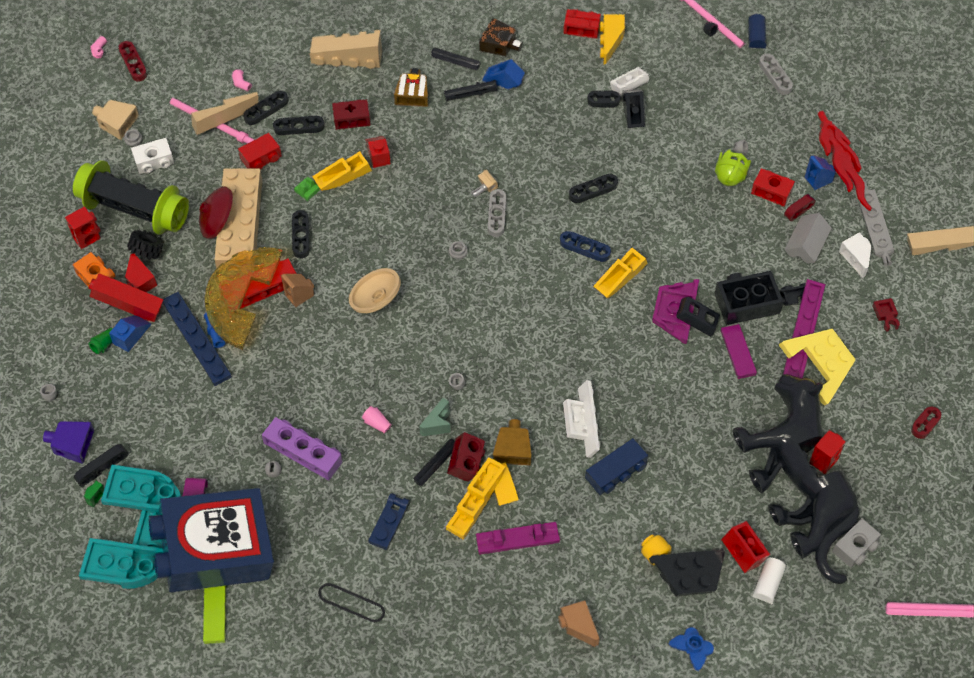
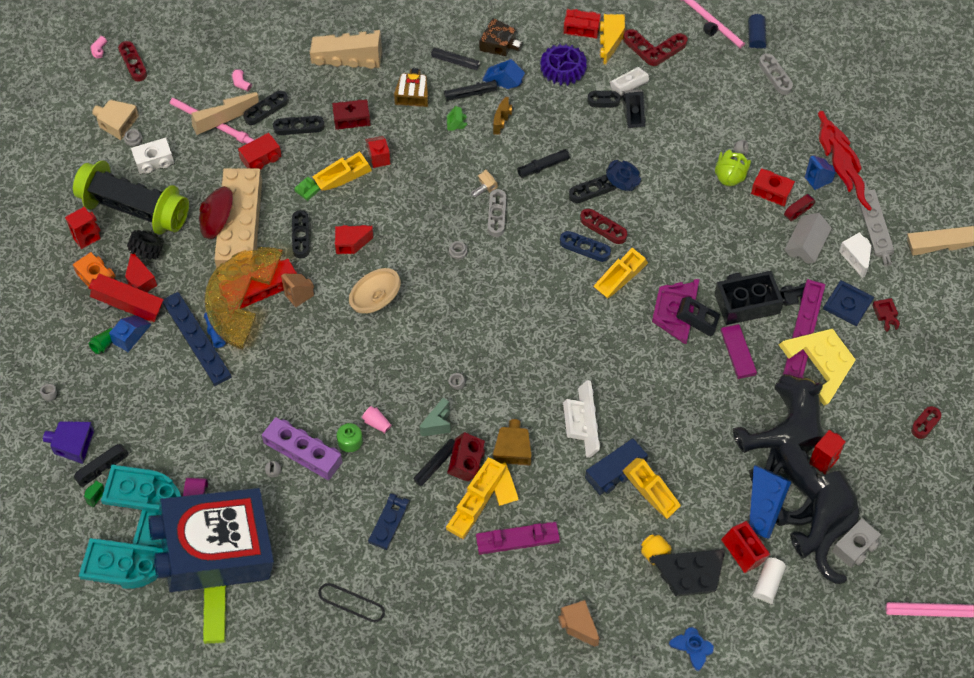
(349, 437): none -> bright green head
(352, 238): none -> red slope
(455, 119): none -> bright green tile
(501, 115): none -> pearl gold slope
(543, 163): none -> black pin
(563, 64): none -> dark purple gear
(603, 220): none -> dark red beam
(623, 175): none -> dark blue tile
(651, 487): none -> yellow slope
(652, 51): none -> dark red beam
(766, 500): none -> blue wing
(848, 303): none -> dark blue tile

